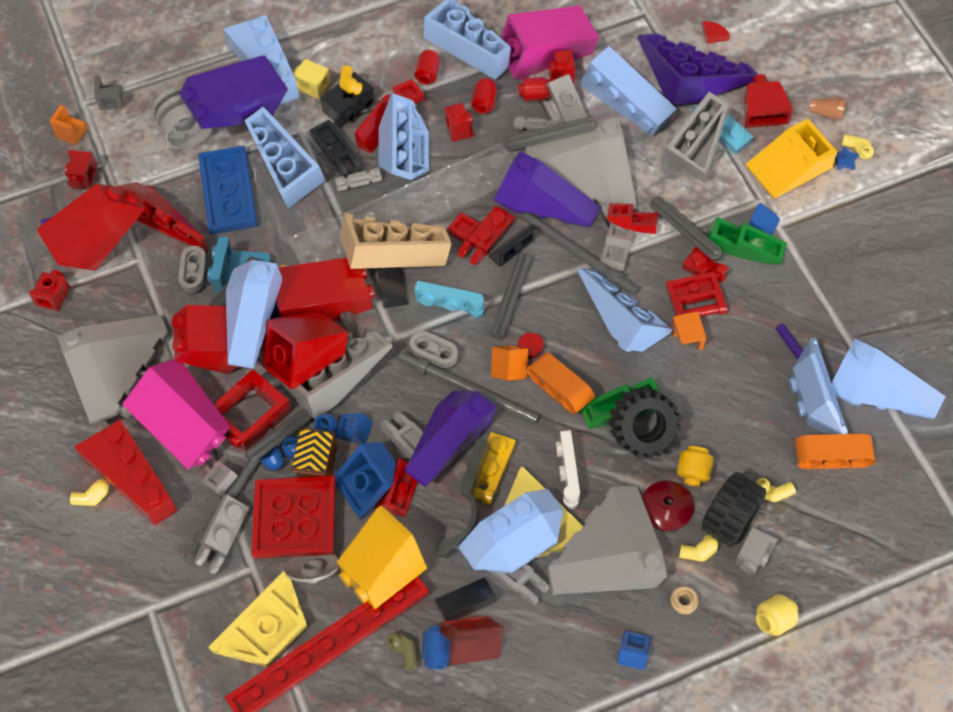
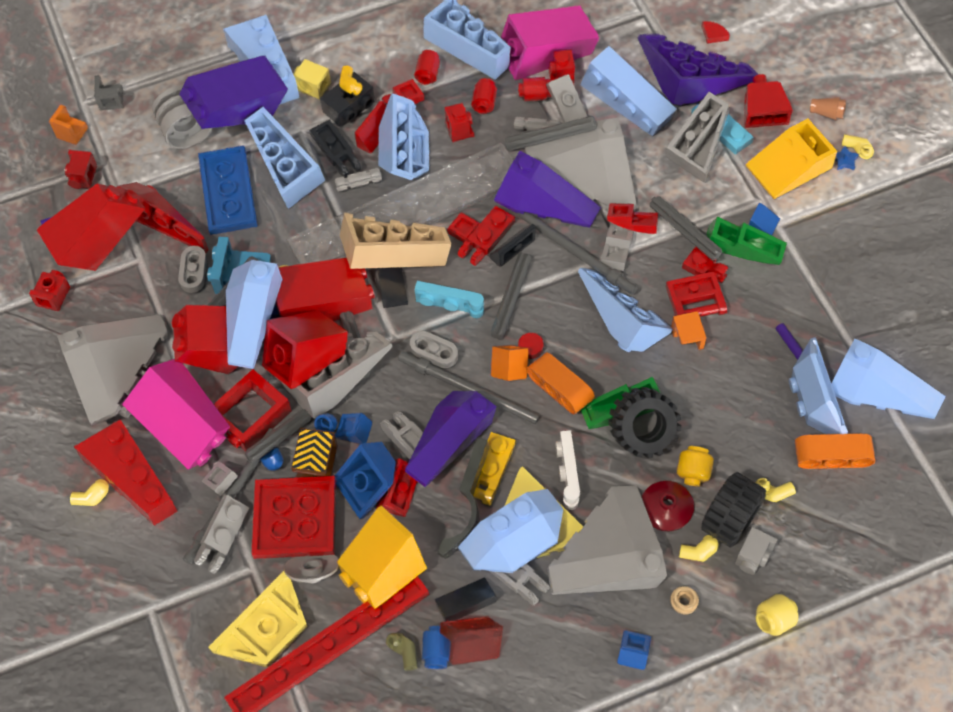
(289, 450): blue hinge -> none

